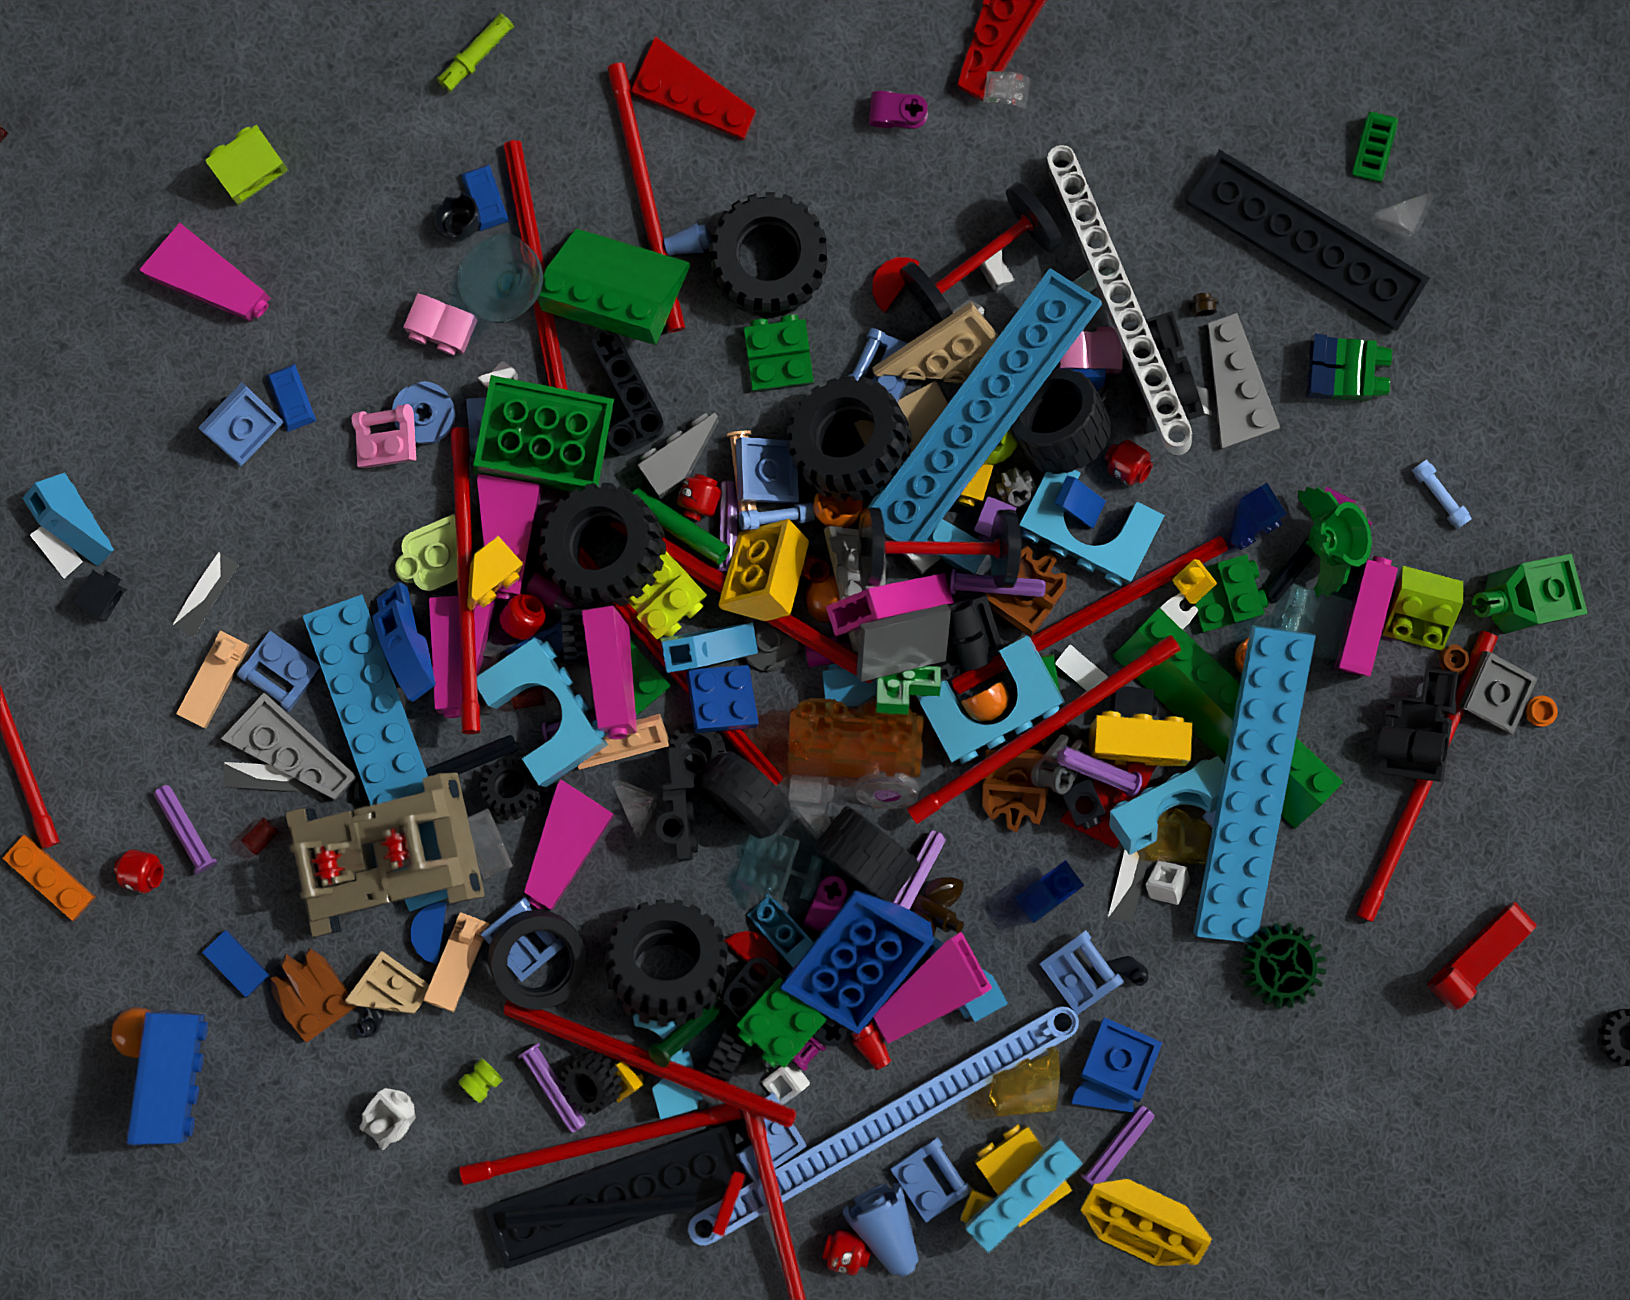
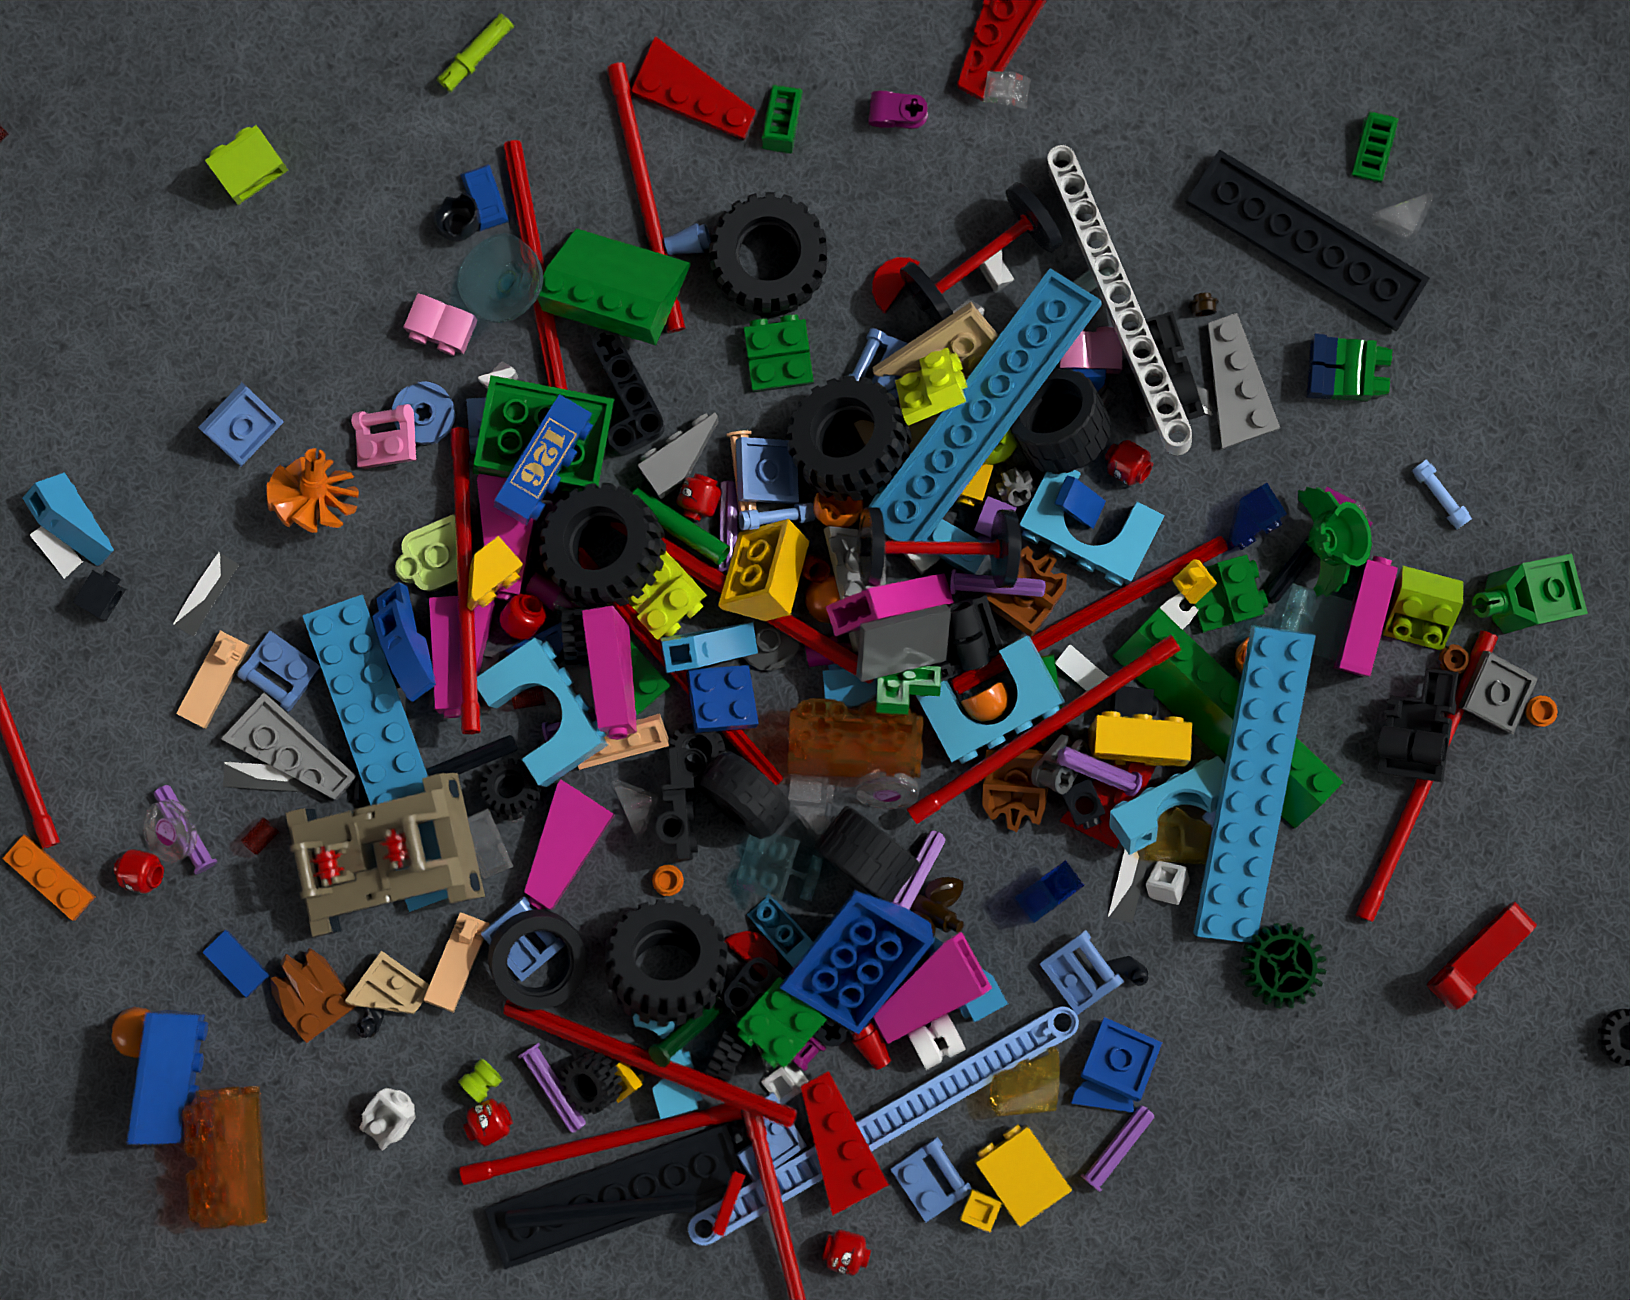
(169, 830): none -> clear tile
(200, 272): dark pink slope -> none
(228, 1143): none -> clear orange brick
(291, 397): blue tile -> none
(304, 492): none -> orange piece
(428, 931): blue tile -> none
(488, 1122): none -> red head
(543, 459): none -> blue brick
(668, 880): none -> orange plate
(777, 137): none -> green slope
(824, 908): magenta piece -> none
(842, 1151): none -> red wing
(885, 1227): medium blue cone -> none
(926, 1047): none -> white wheel
(932, 388): none -> neon yellow plate
(1019, 1199): medium azure arch -> none
(1145, 1223): yellow wedge -> none

